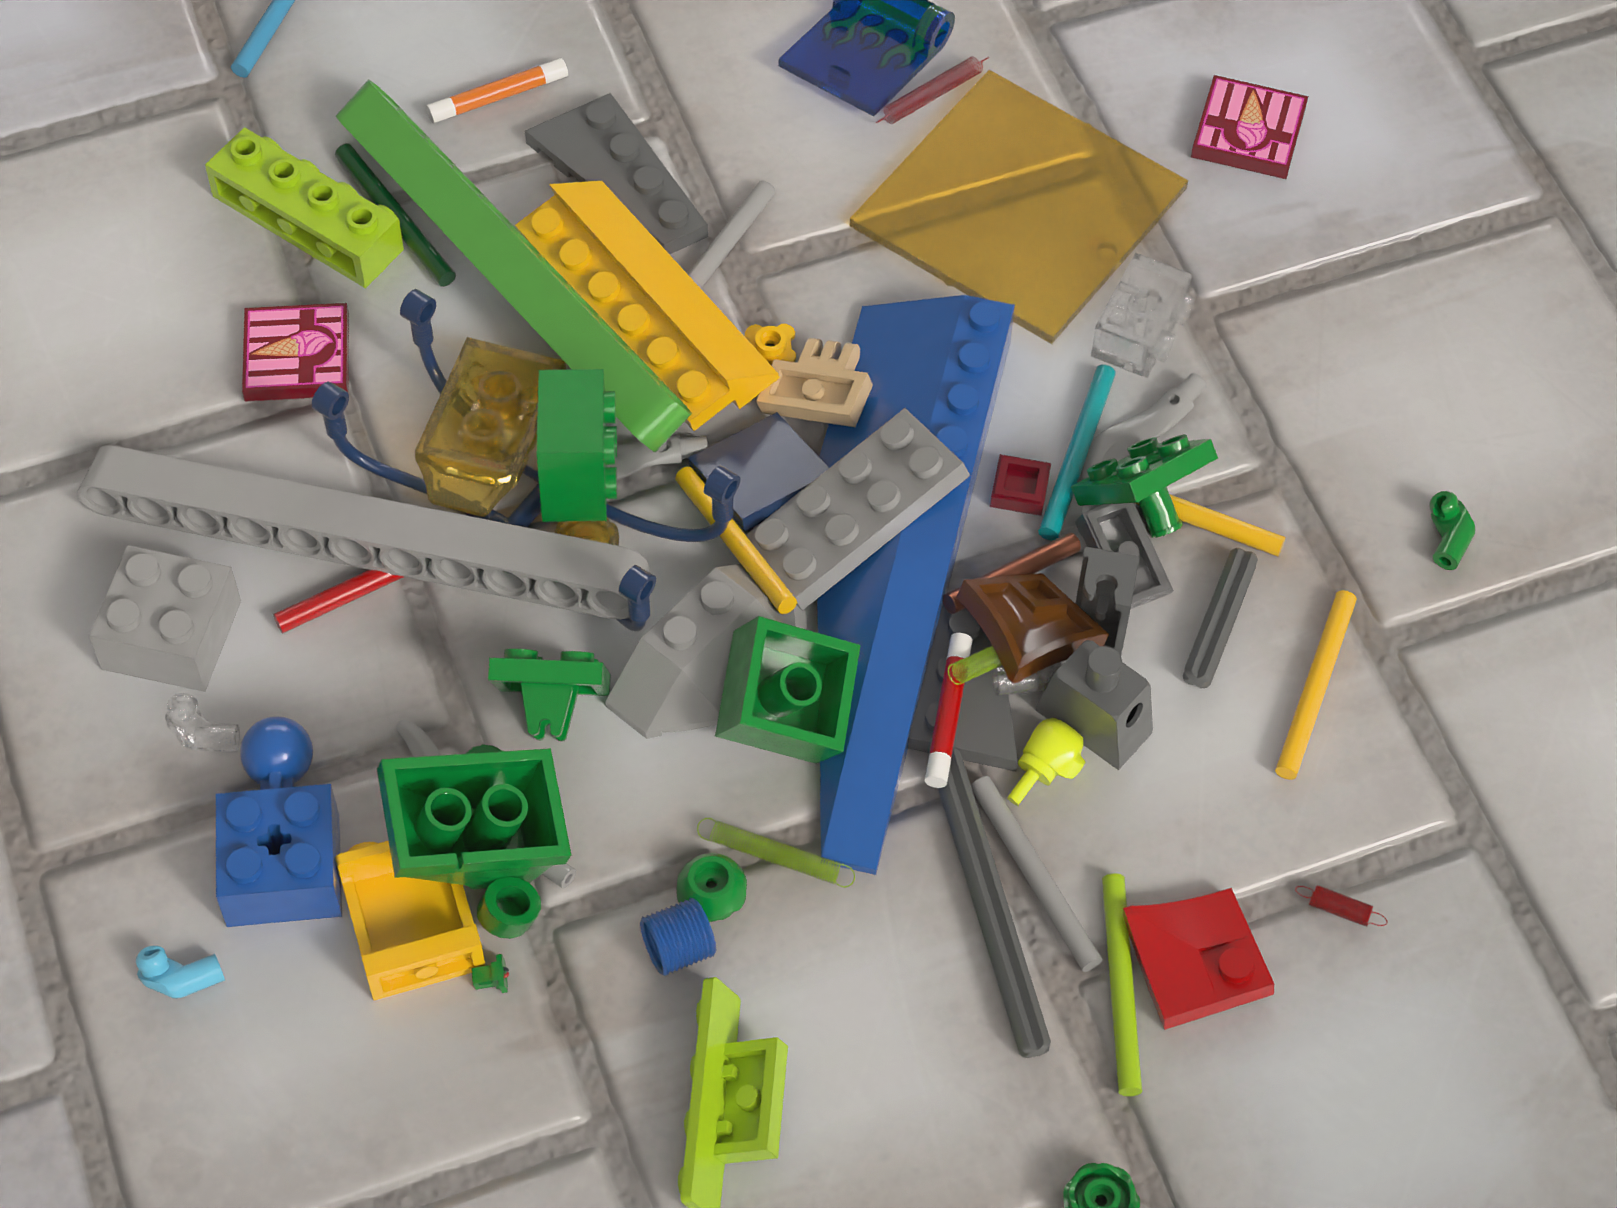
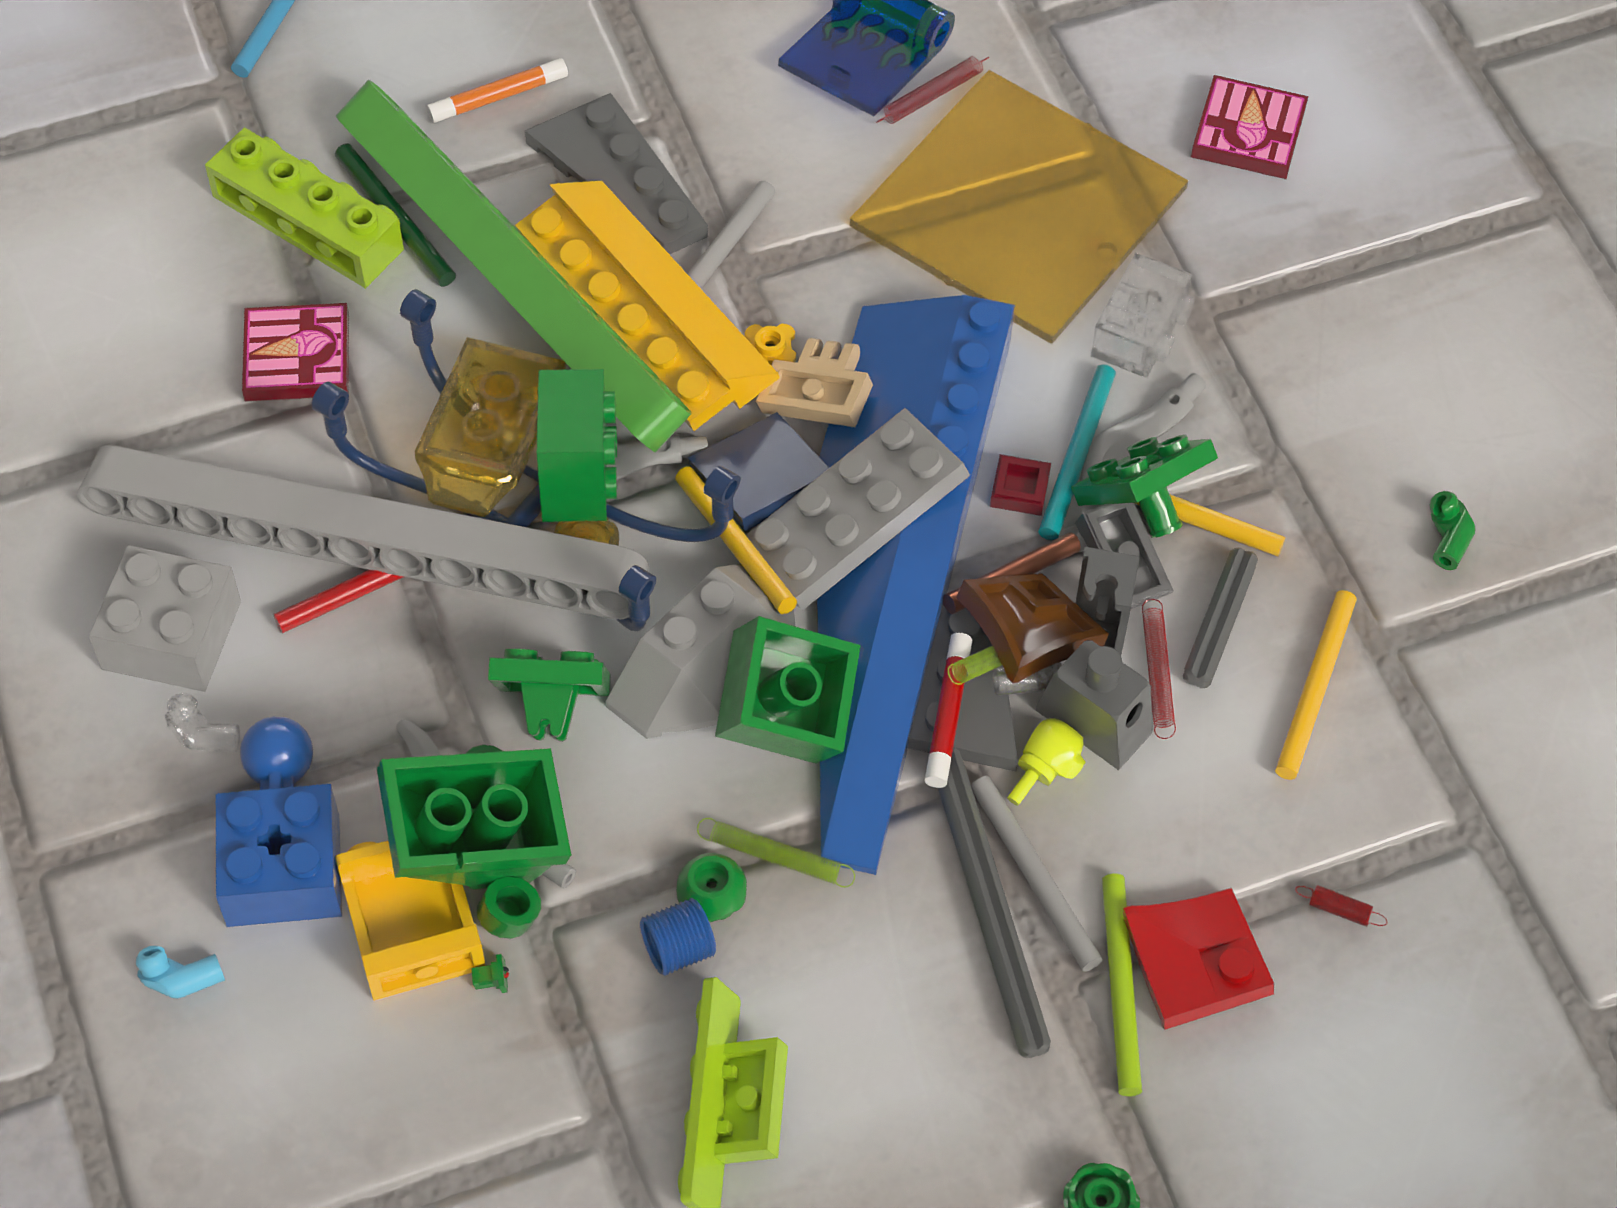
(1162, 715): none -> red piece

